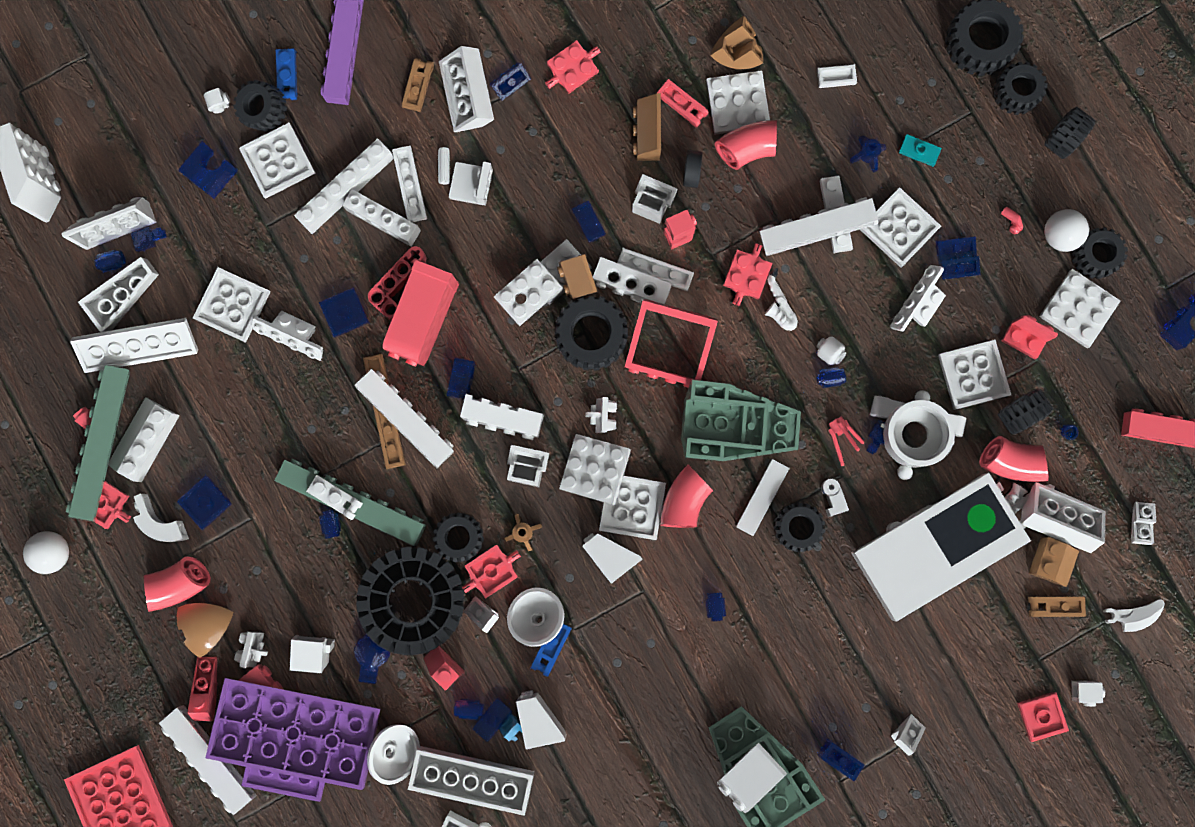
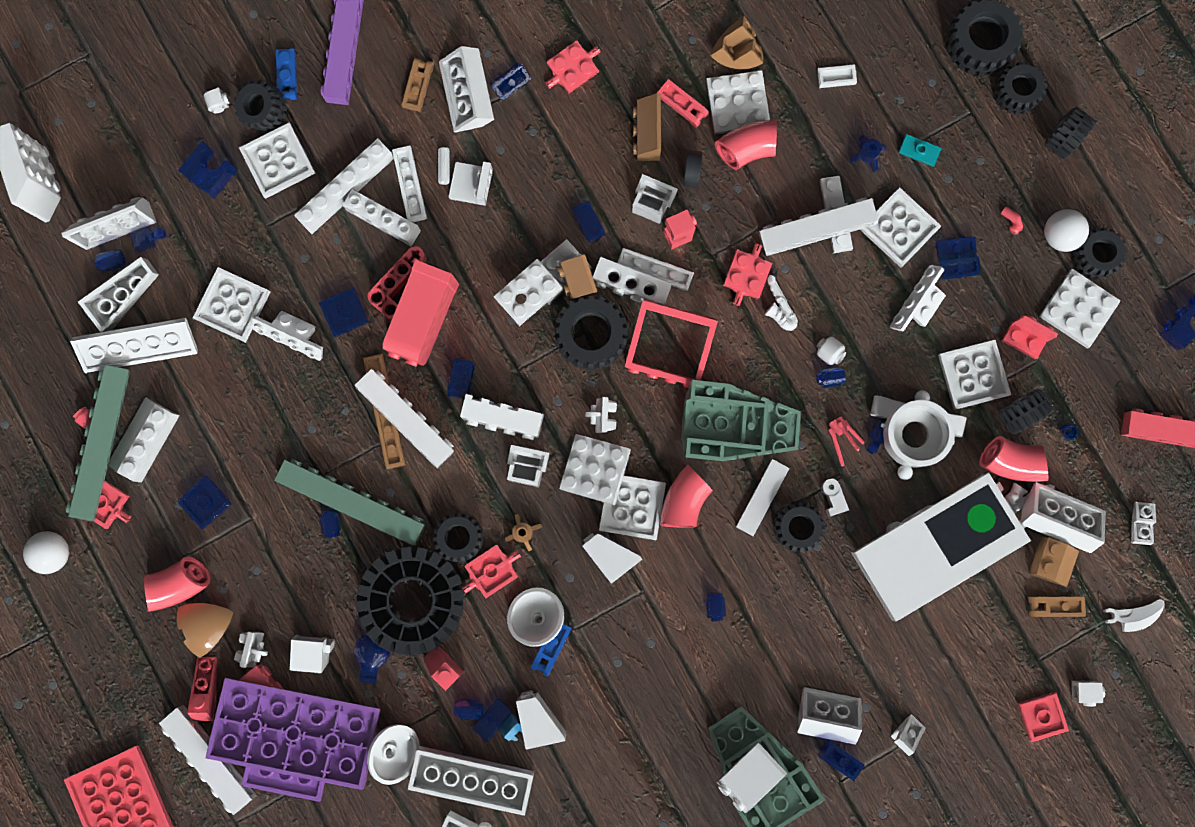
(154, 527): white arch -> none
(334, 496): white plate -> none
(481, 614): white slope -> none
(830, 716): none -> white slope

